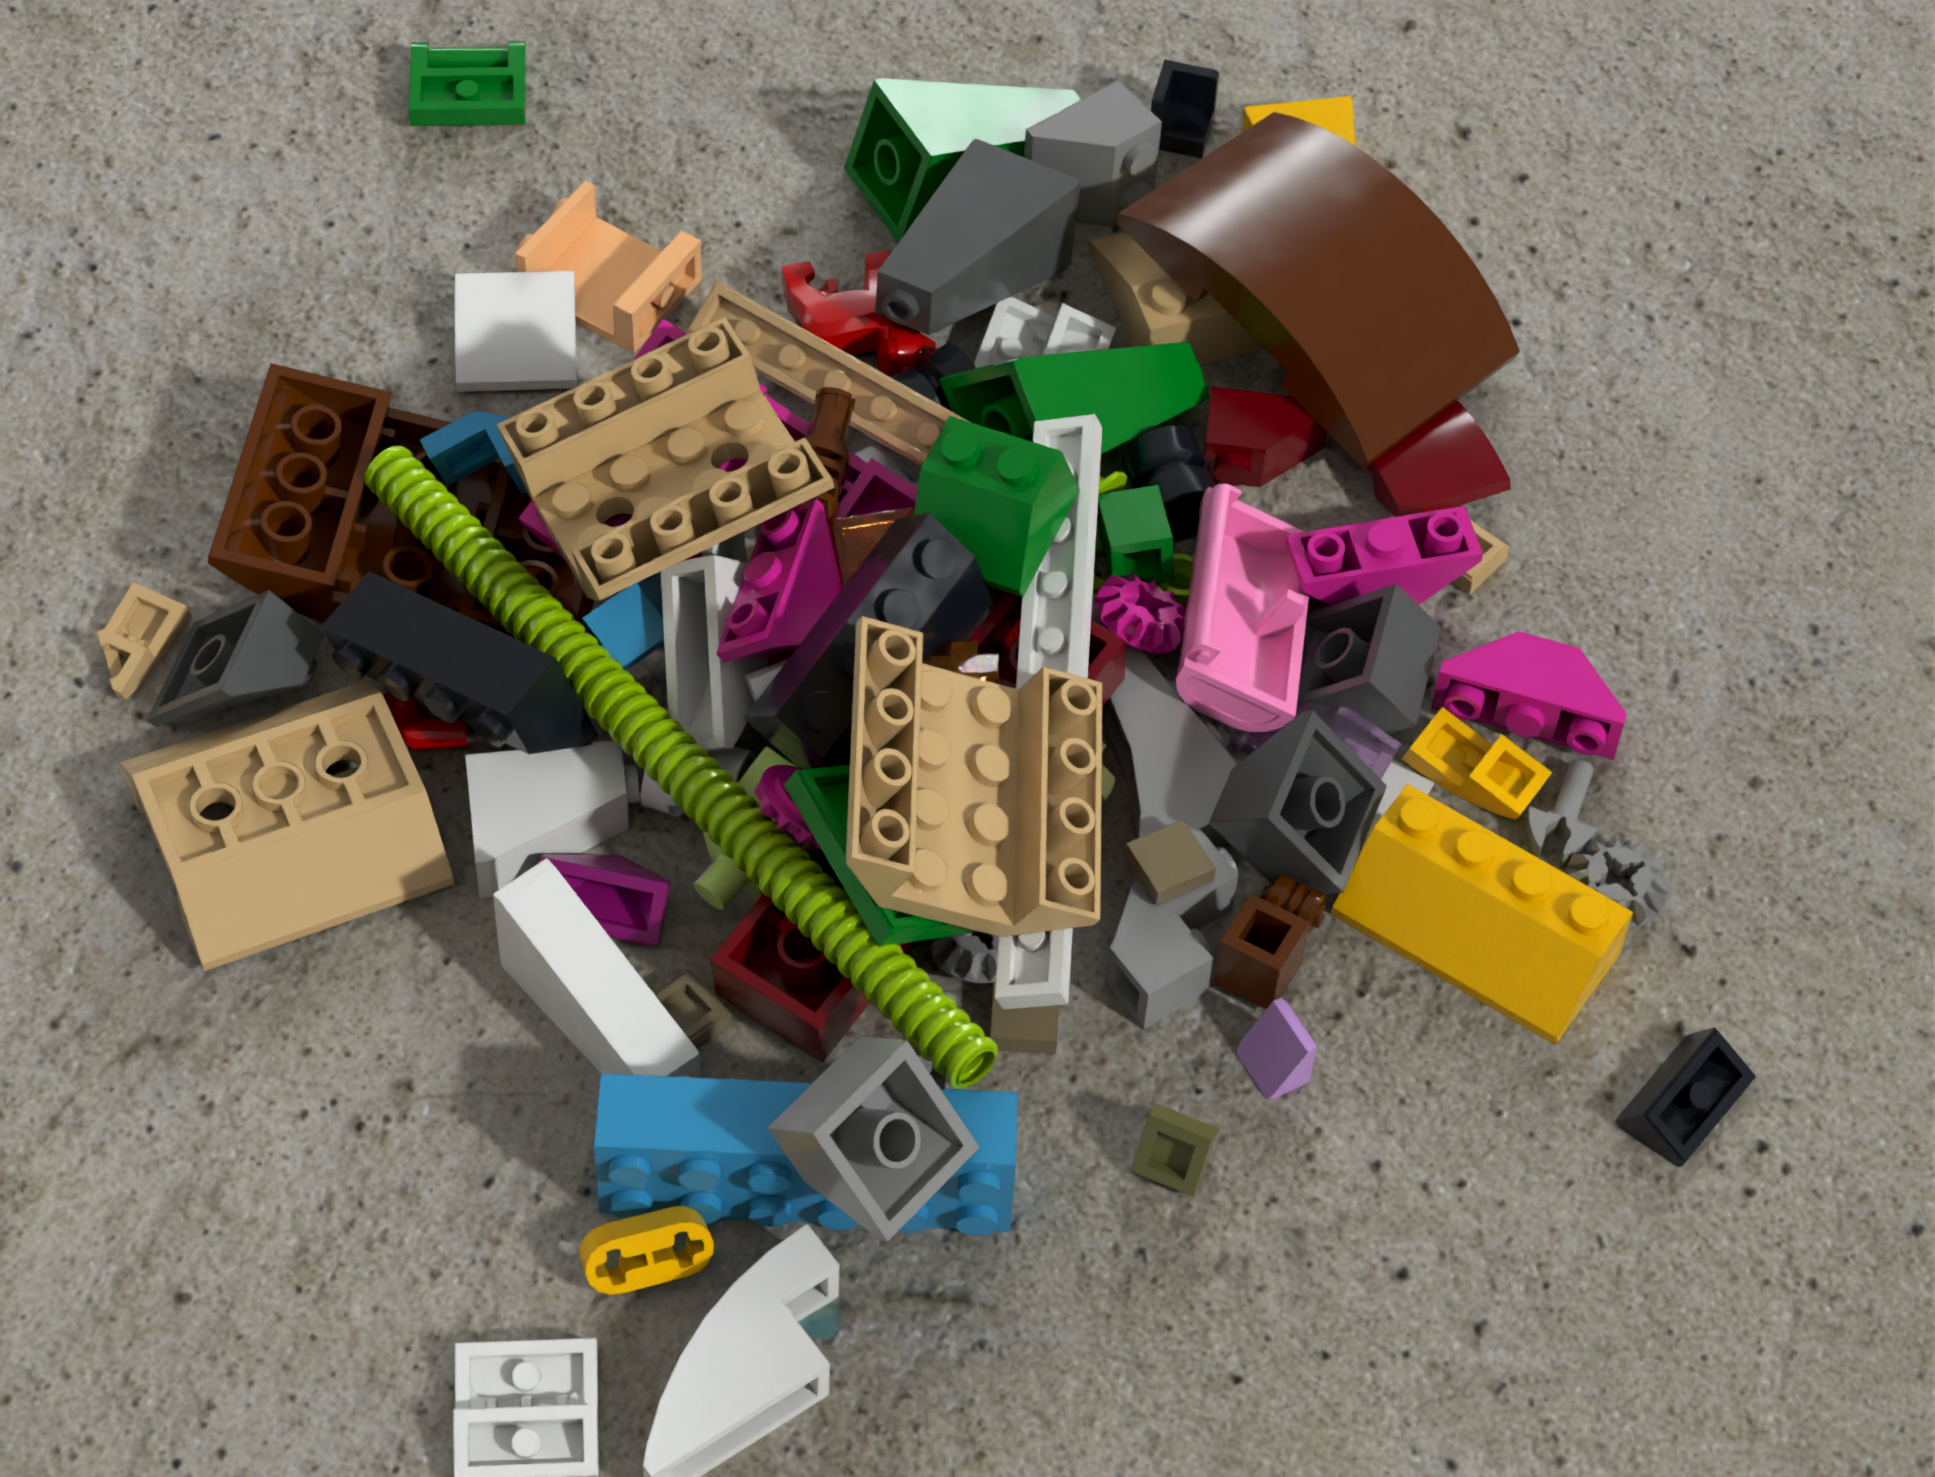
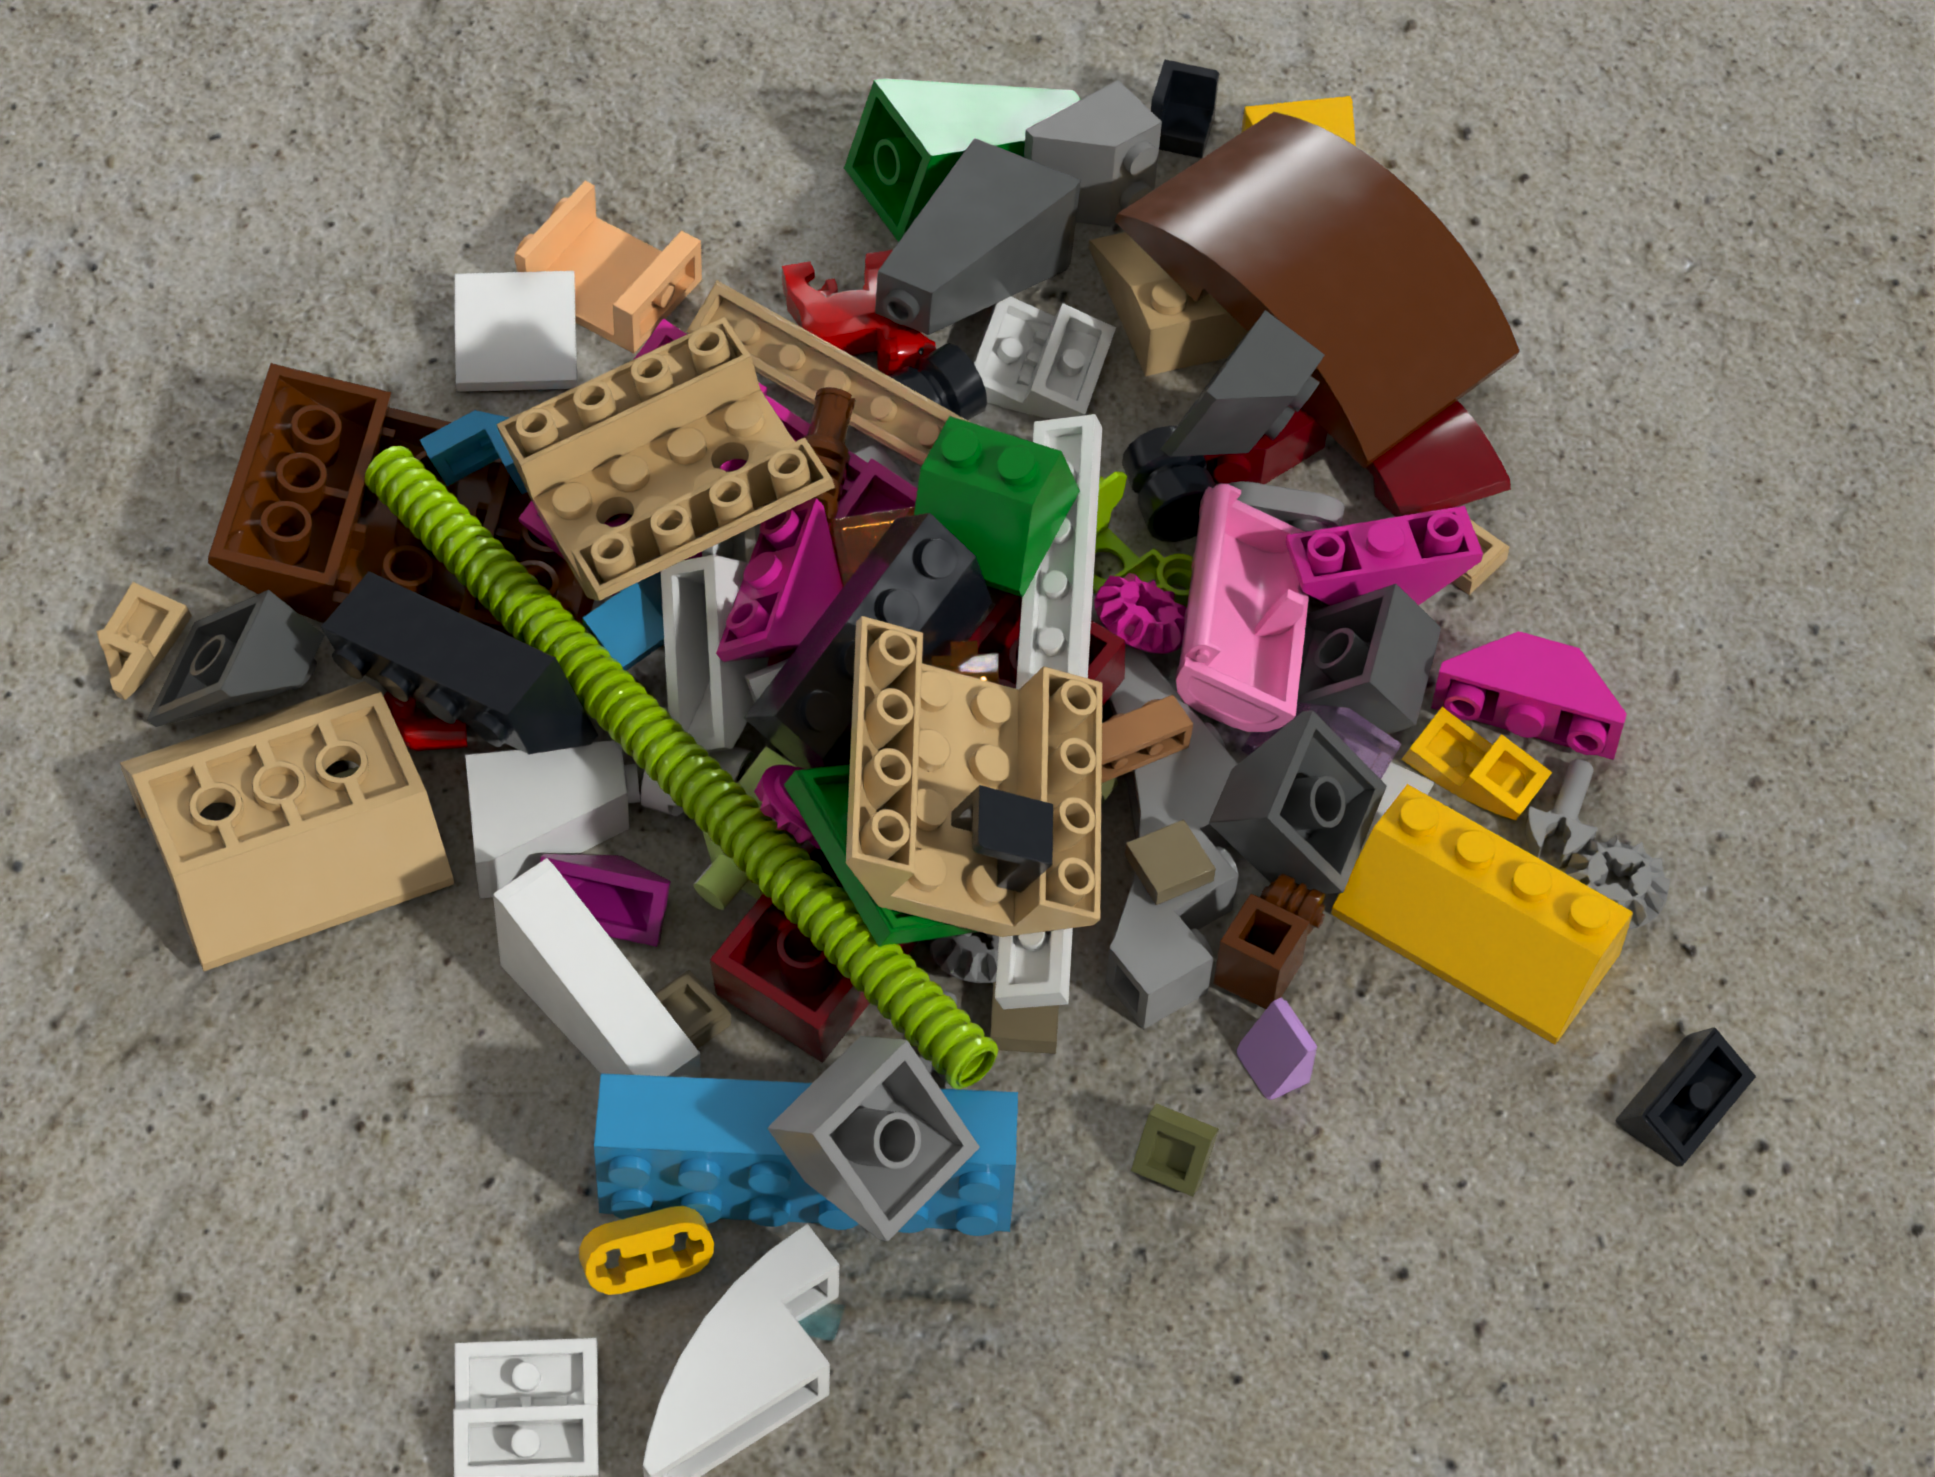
(468, 85): green plate -> none
(1009, 829): none -> black panel
(1122, 386): green slope -> none
(1136, 534): green brick -> none
(1144, 736): none -> medium nougat piece
(1249, 393): none -> dark grey slope
(1296, 507): none -> light grey plate

